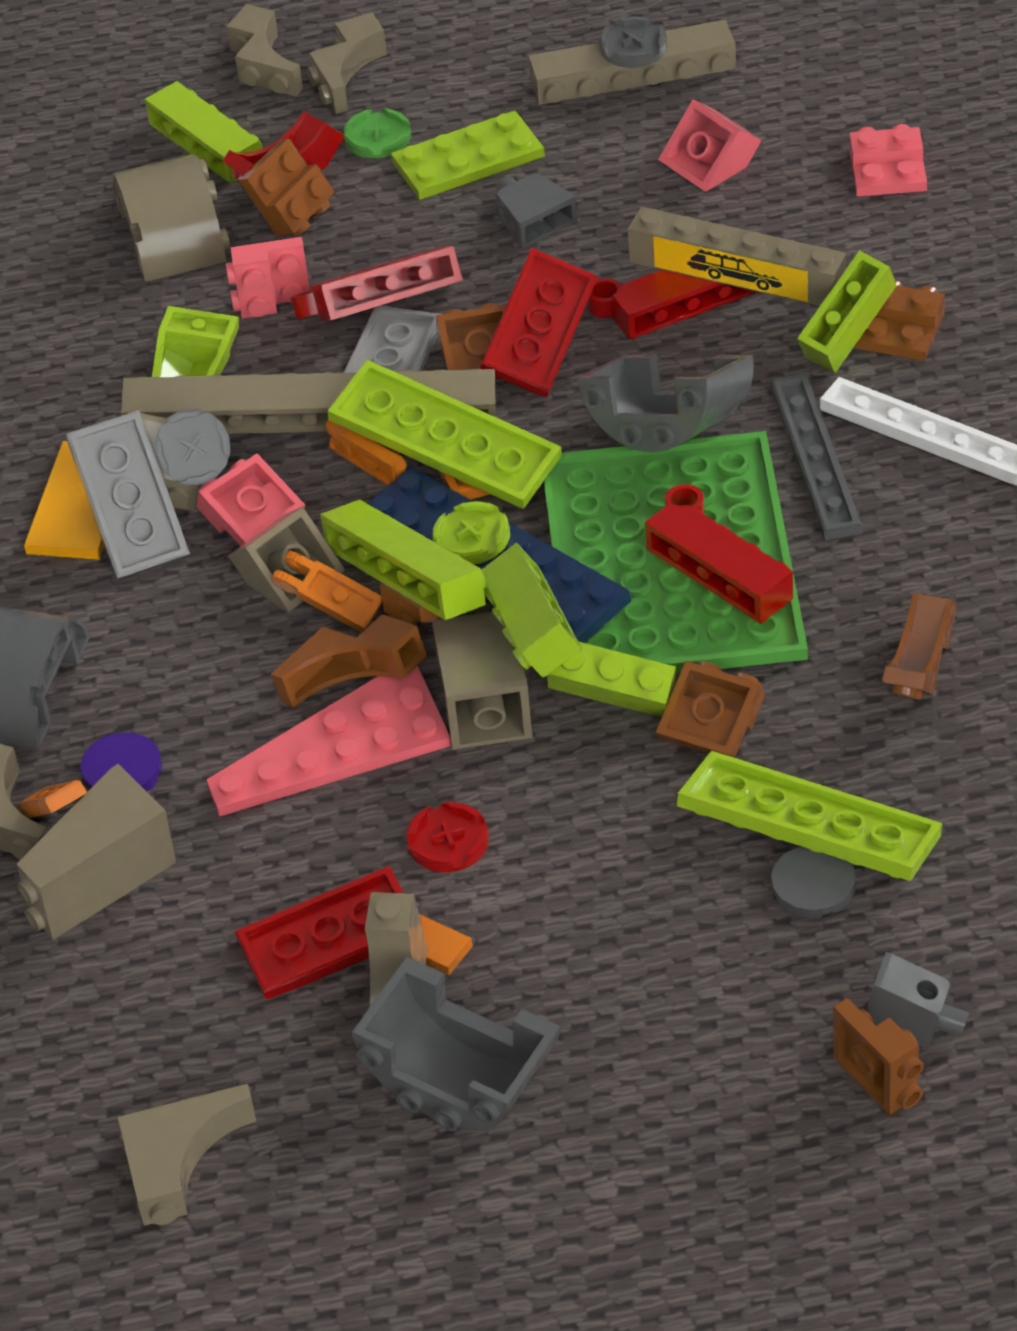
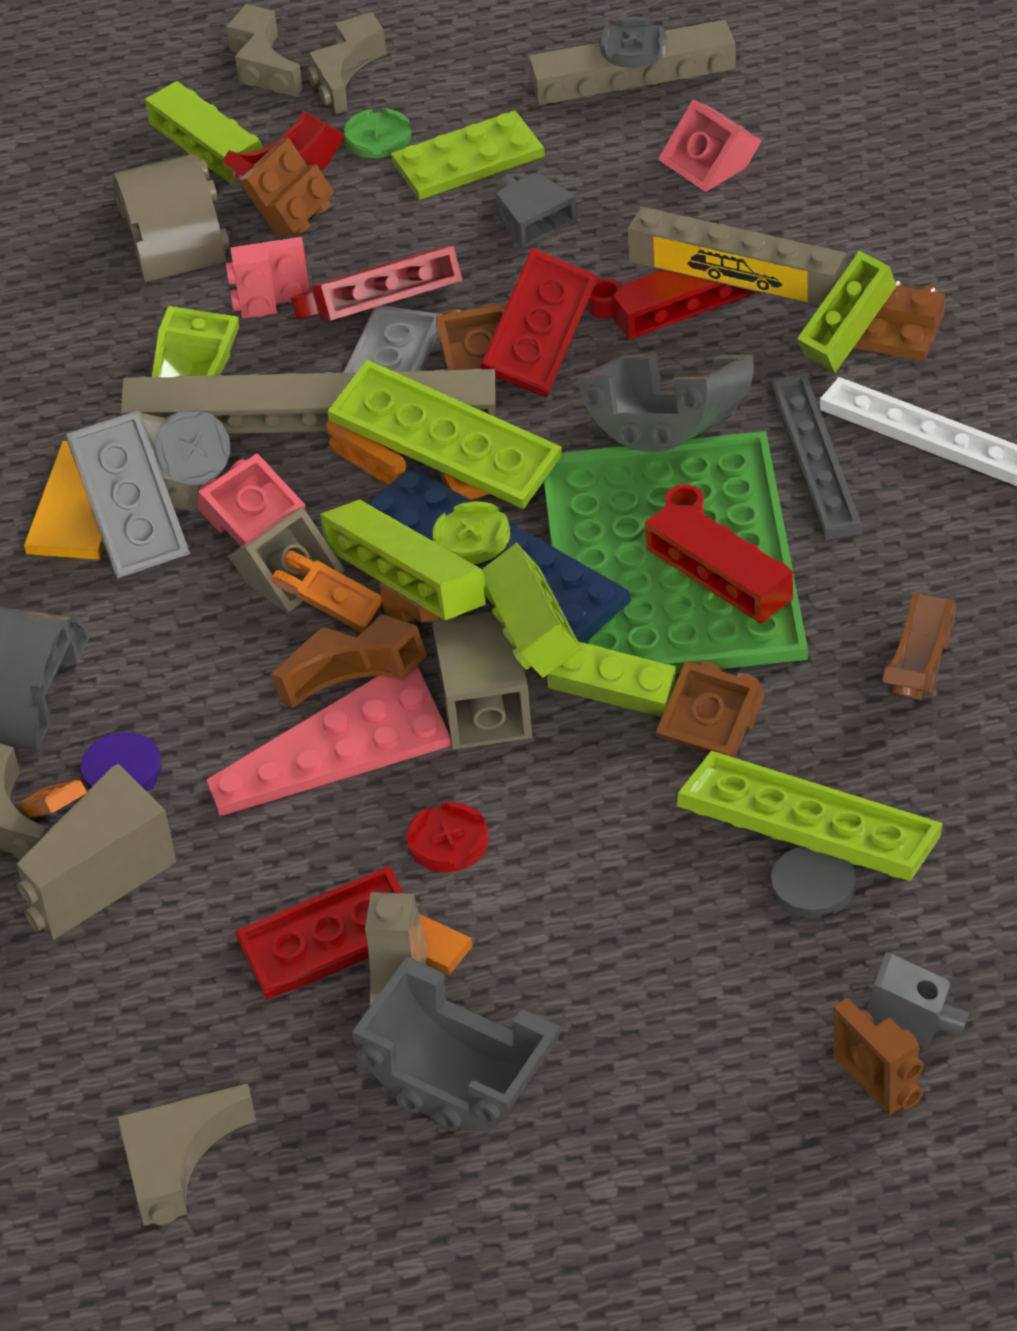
(887, 160): coral plate -> none

